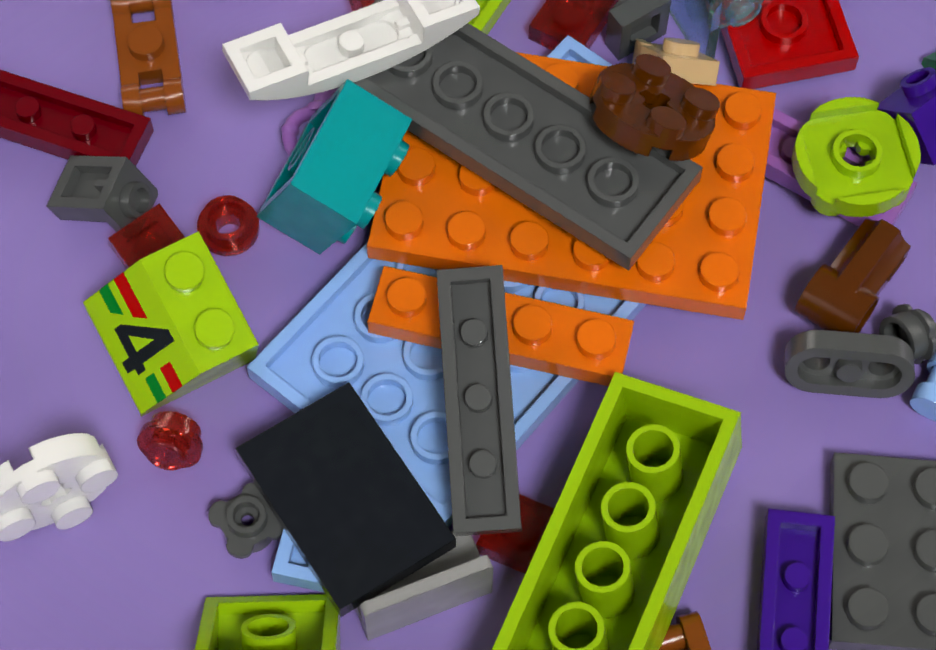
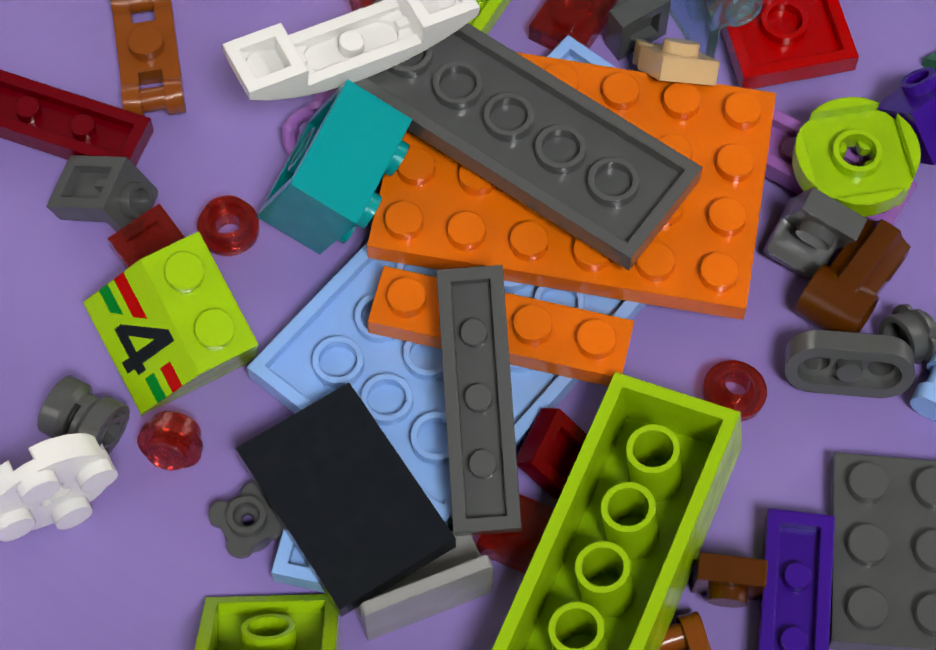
(75, 409): none -> dark grey wheel
(551, 450): none -> dark red plate
(651, 107): reddish brown plate -> none
(729, 579): none -> reddish brown plate
(741, 373): none -> clear red plate
(812, 231): none -> dark grey bracket

